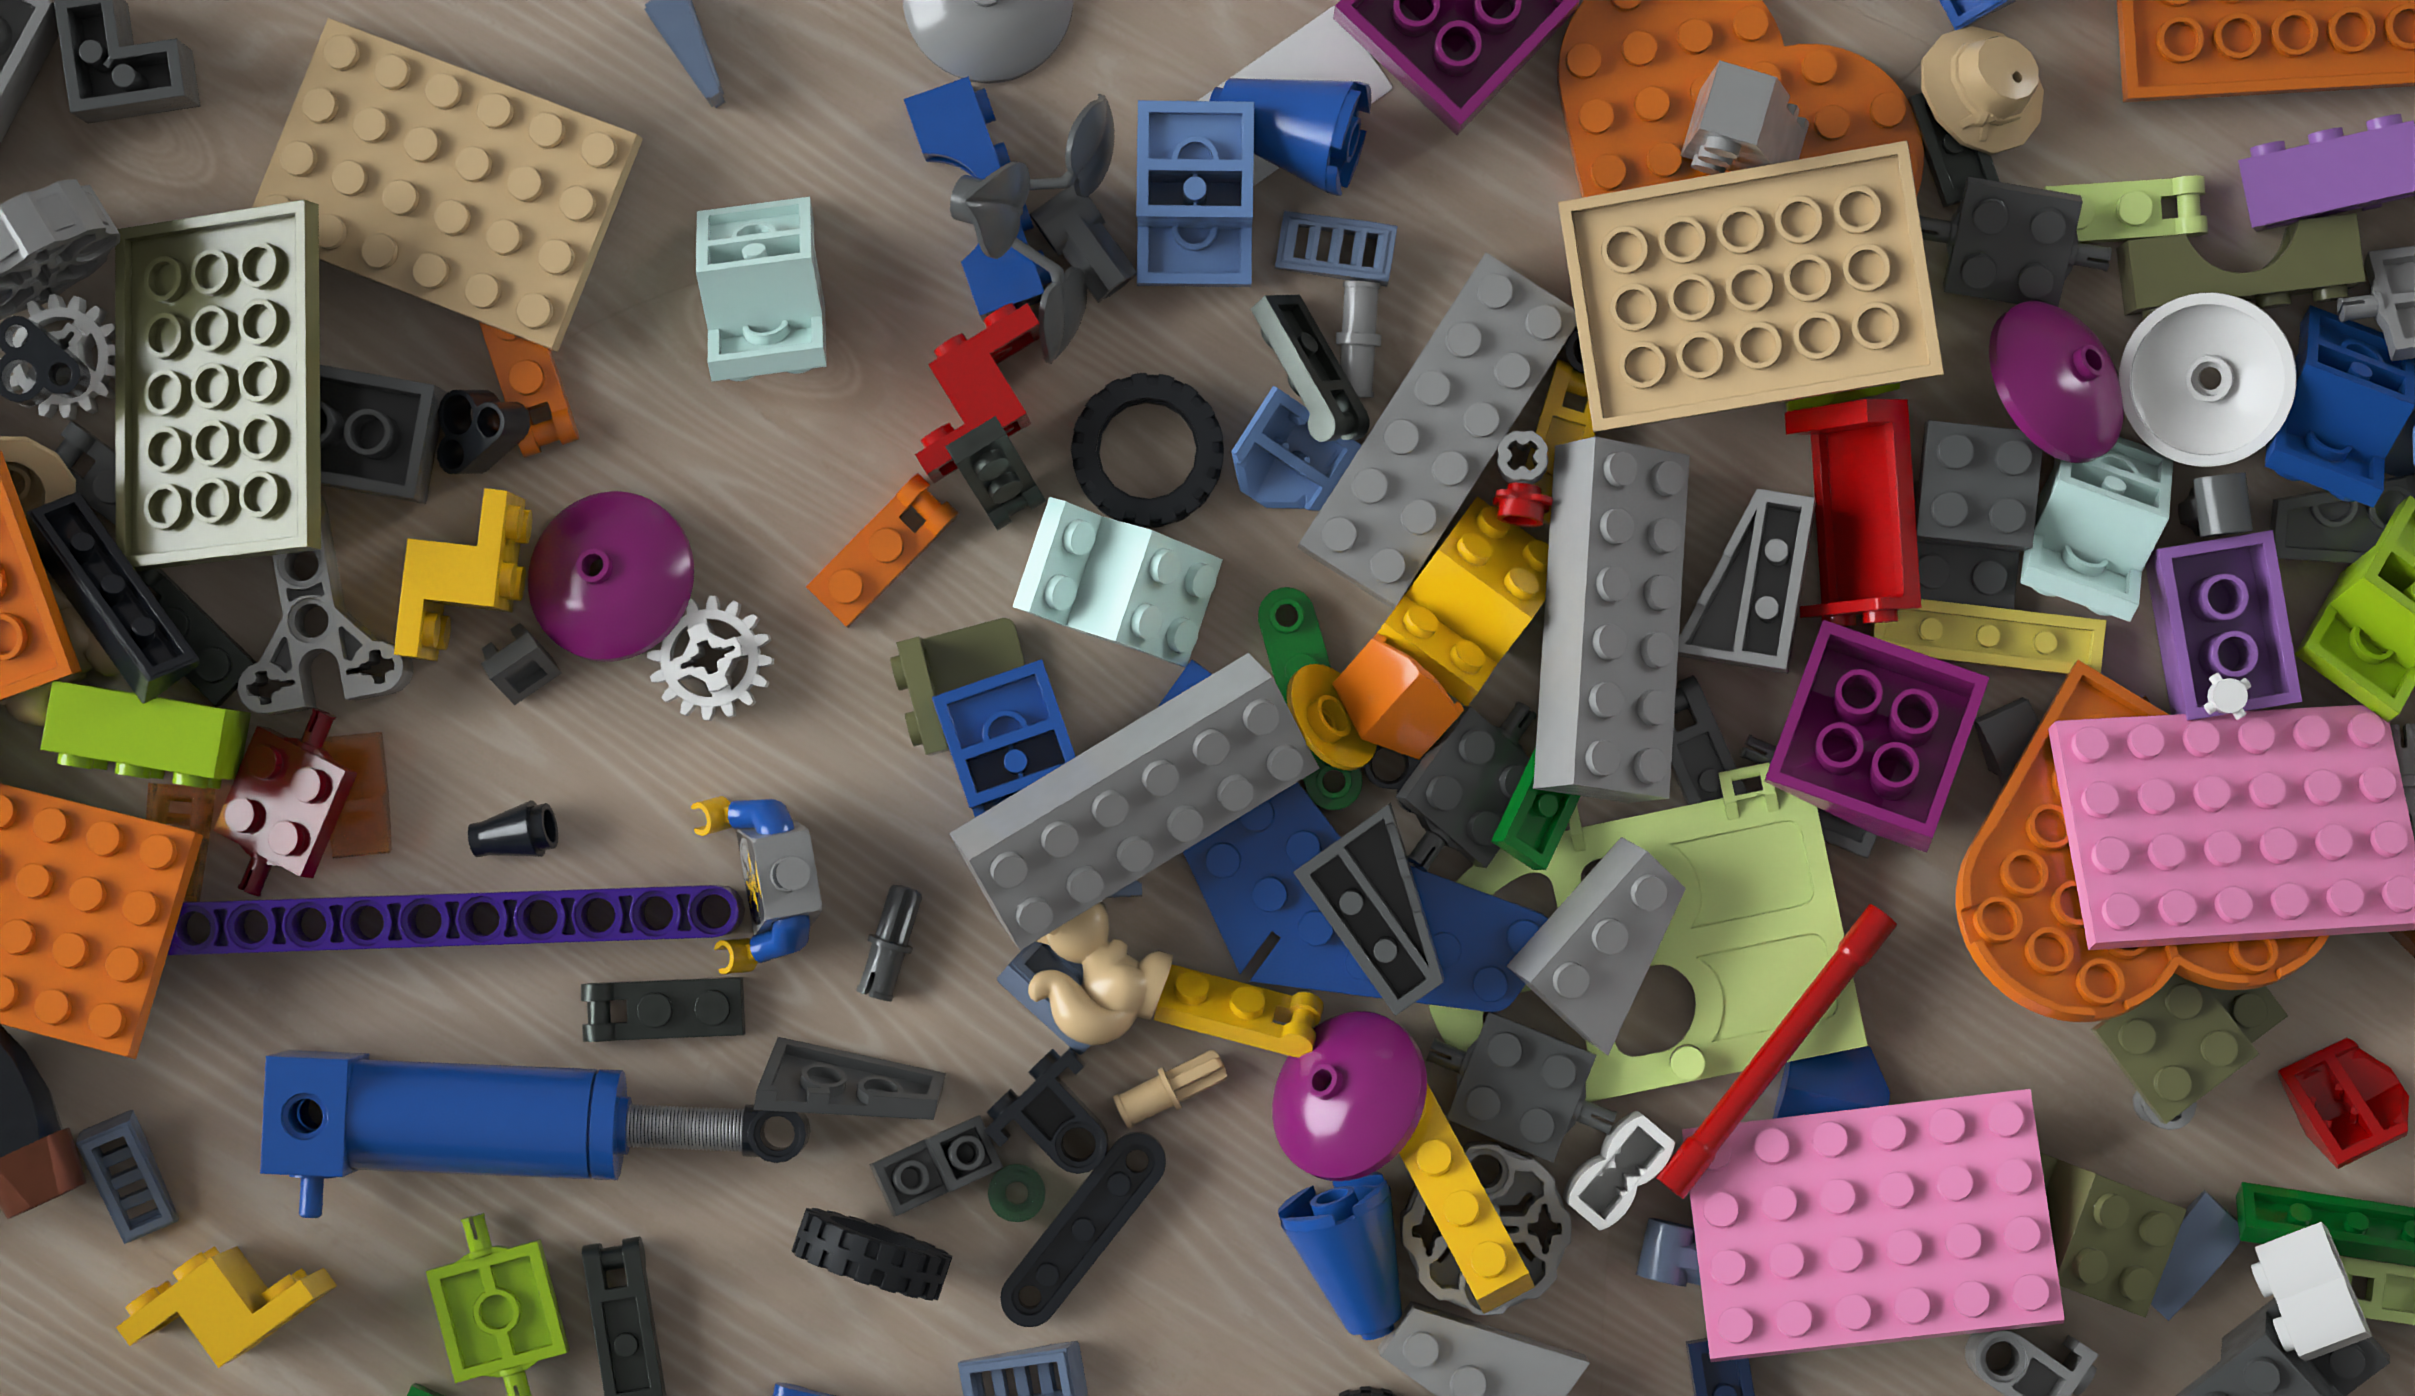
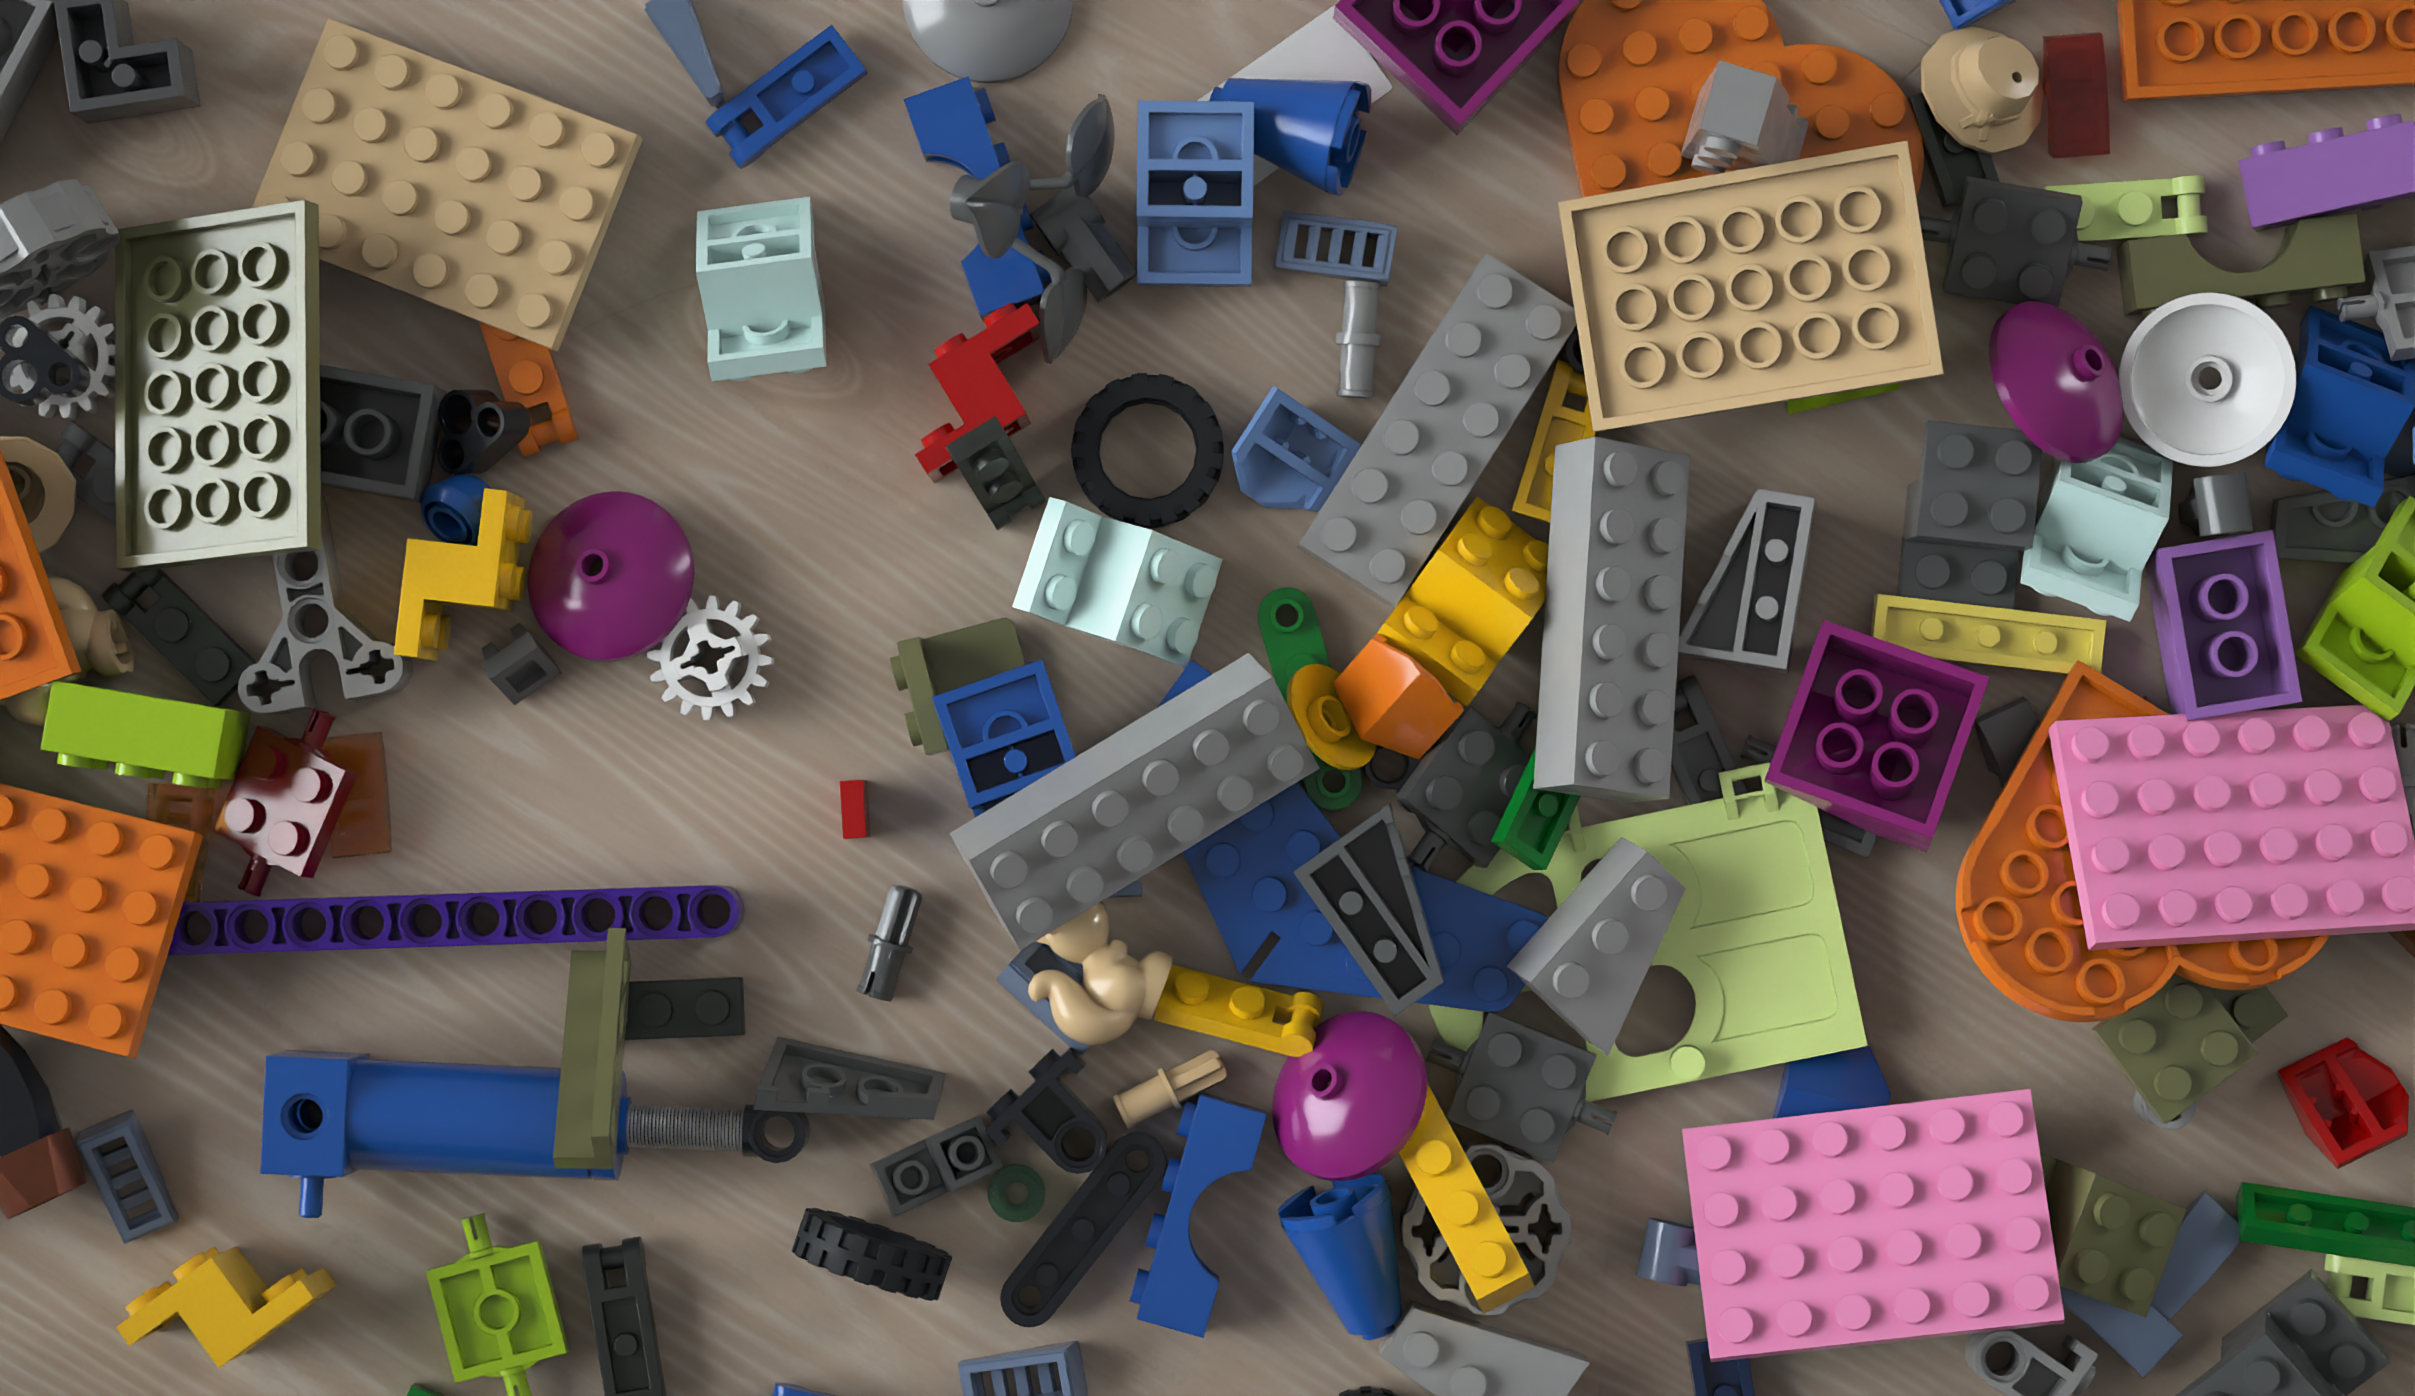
(110, 596): black slope -> none
(454, 508): none -> blue cone
(516, 832): black cone -> none
(593, 1056): none -> olive fence
(777, 878): torso -> none
(787, 95): none -> blue plate
(855, 809): none -> red tile
(881, 552): orange plate -> none
(1219, 1142): none -> blue arch
(1311, 368): pearl dark grey plate -> none
(1522, 441): light grey bush -> none
(1522, 505): red plate -> none
(1628, 1158): white brick -> none
(1853, 953): red piece -> none
(1862, 509): red panel -> none
(2076, 95): none -> clear red slope
(2134, 1338): none -> sand blue slope
(2227, 696): white piece -> none
(2311, 1293): white brick -> none

